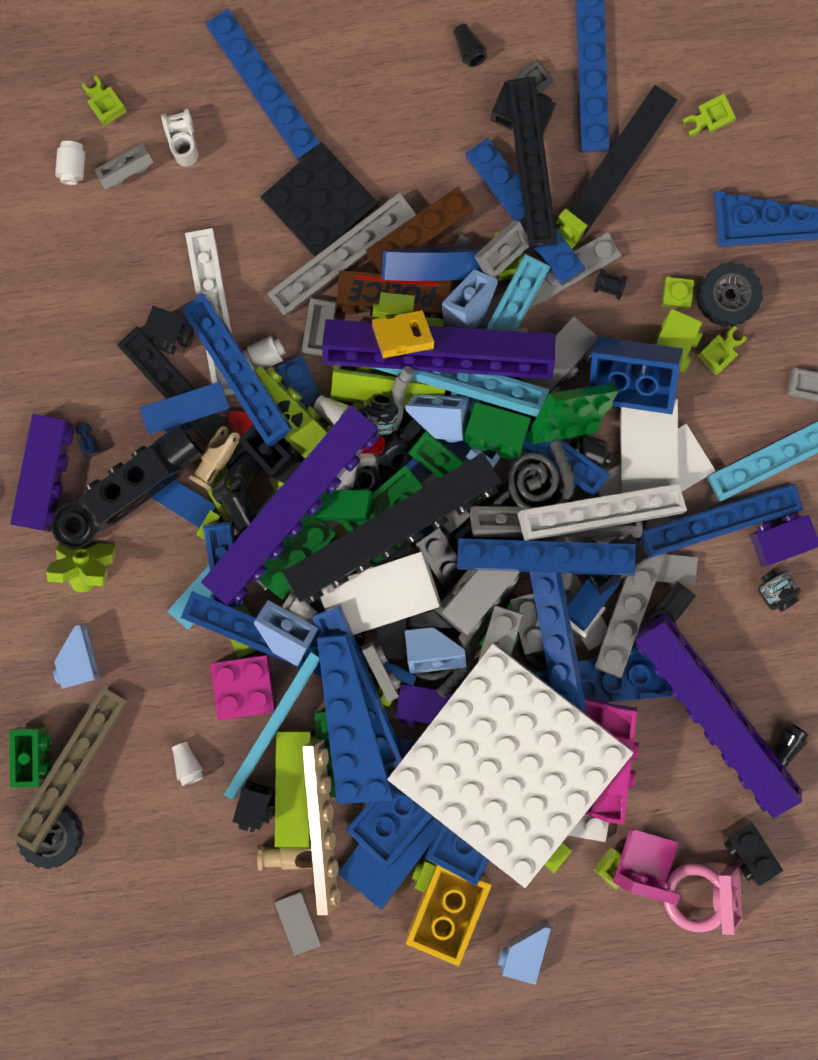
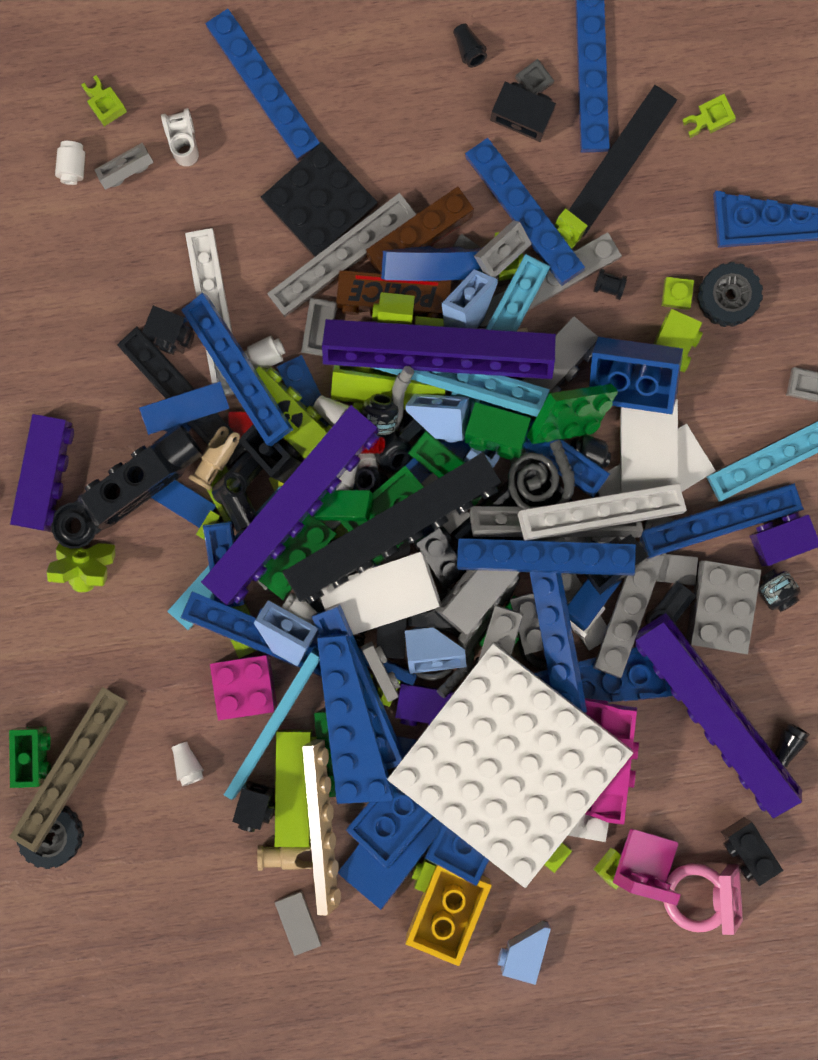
(76, 660): light blue slope -> none
(88, 443): dark blue piece -> none
(396, 335): yellow piece -> none
(531, 162): black tile -> none
(720, 351): lime plate -> none
(723, 607): none -> light grey brick

